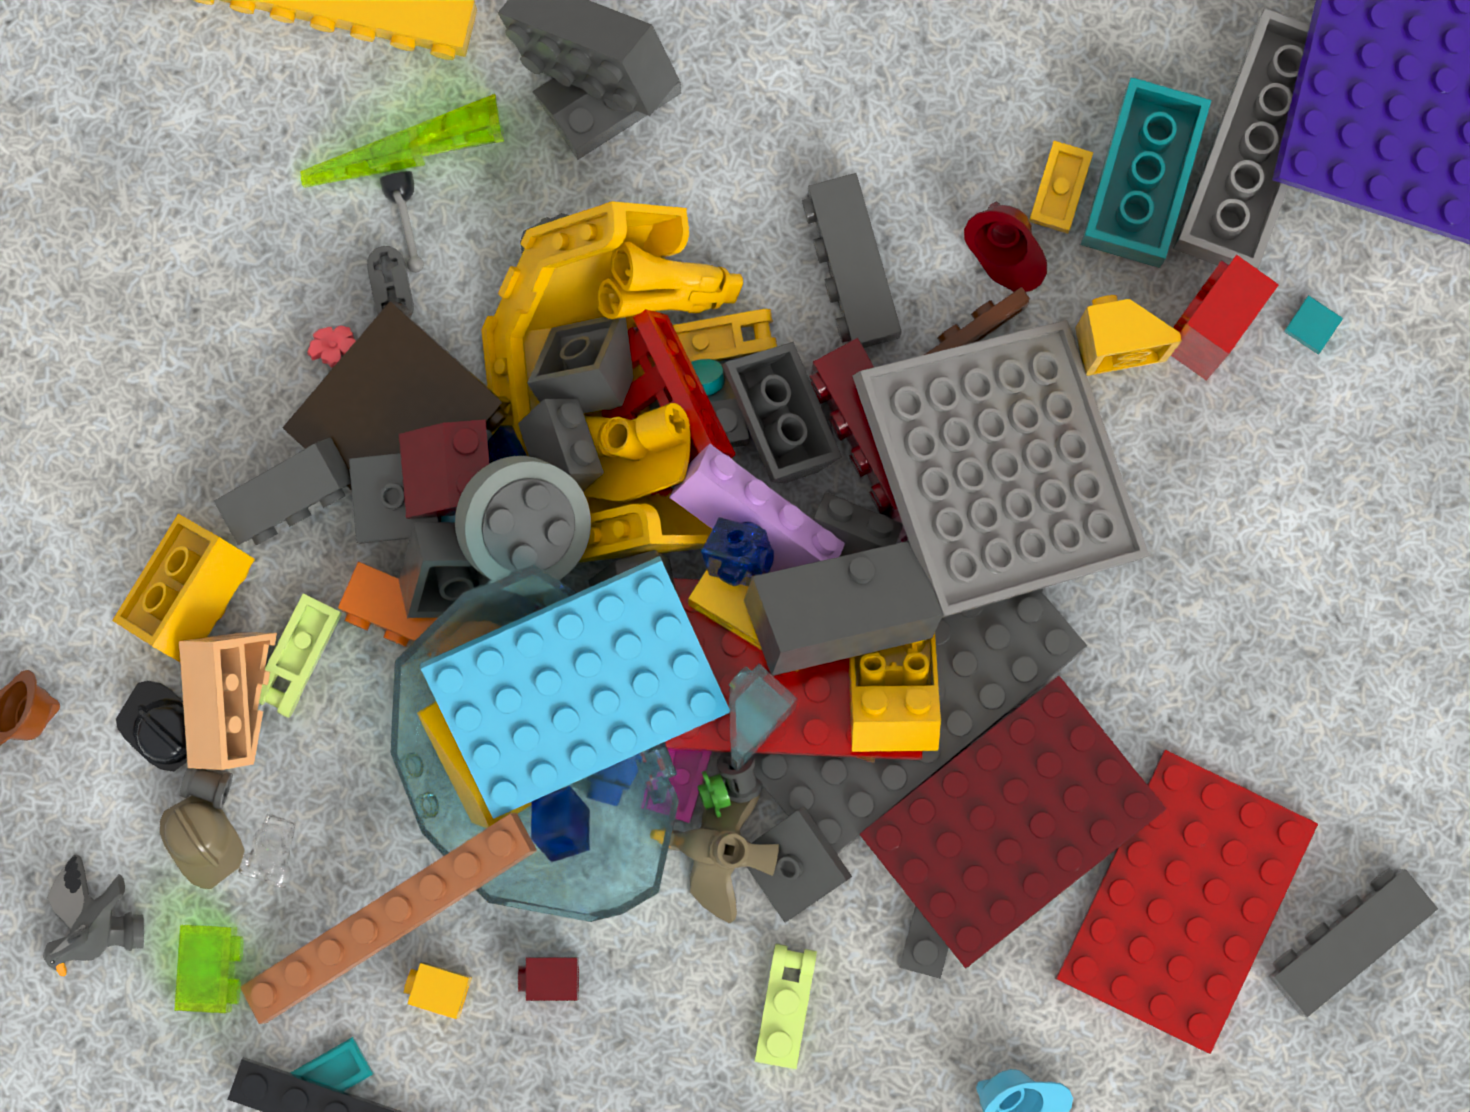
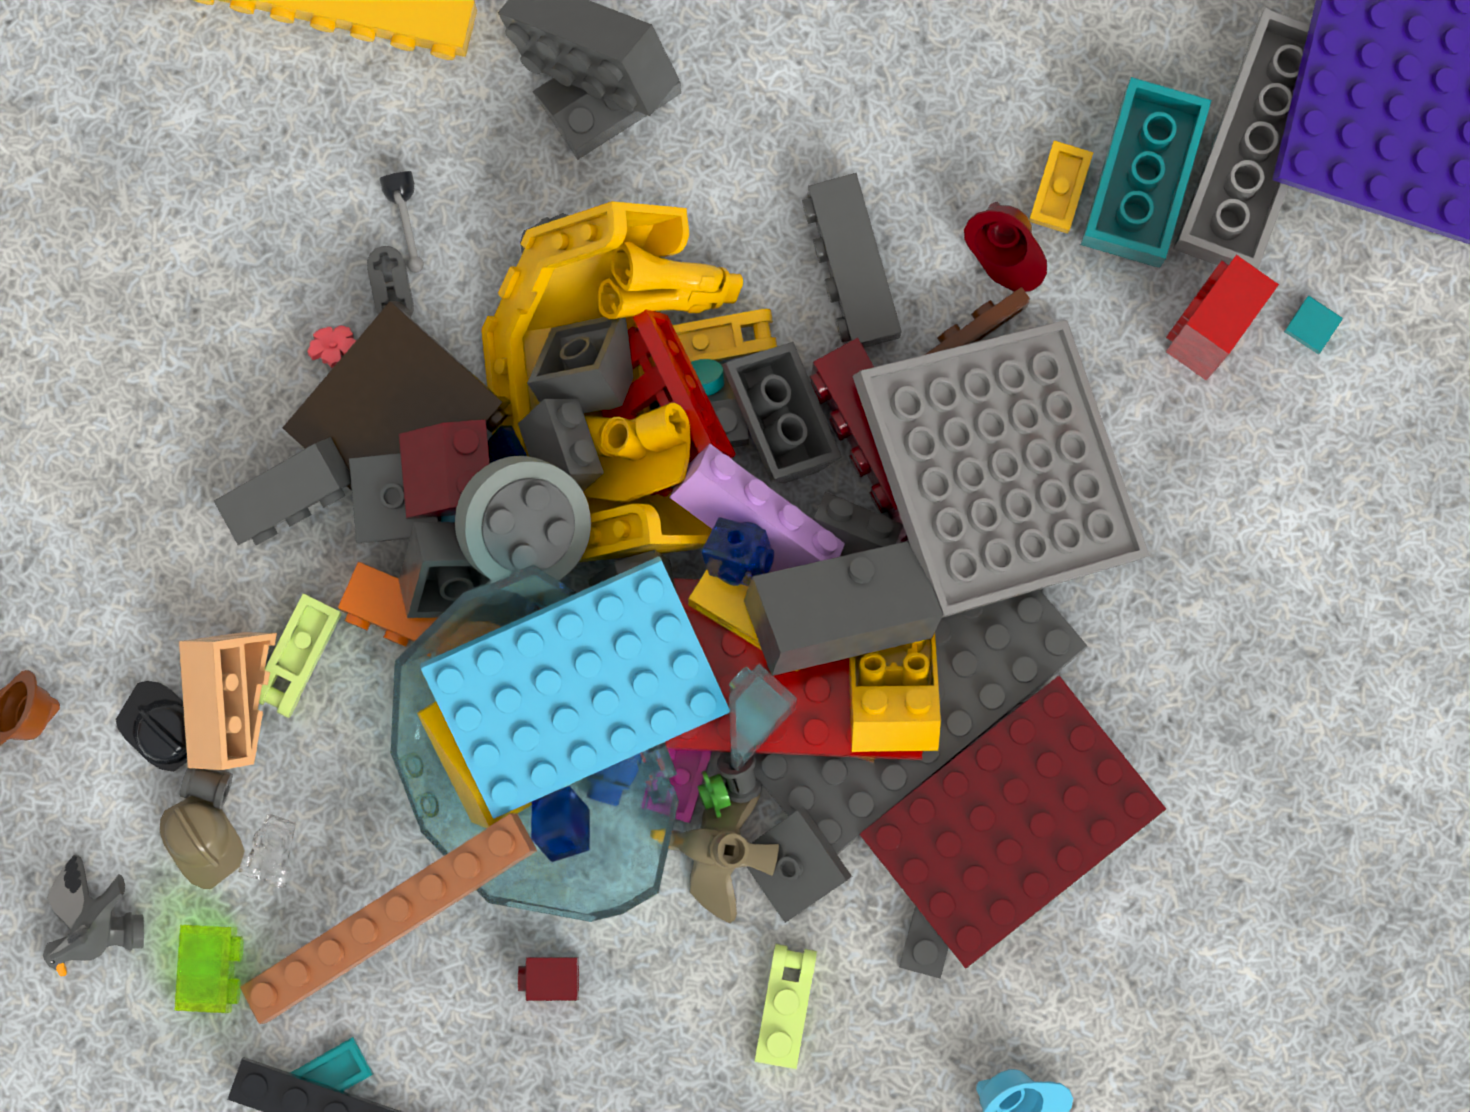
(183, 587): yellow slope -> none
(437, 990): yellow brick -> none
(458, 129): clear neon green wedge -> none
(1122, 336): yellow slope -> none
(1188, 903): red plate -> none
(1352, 942): dark grey brick -> none

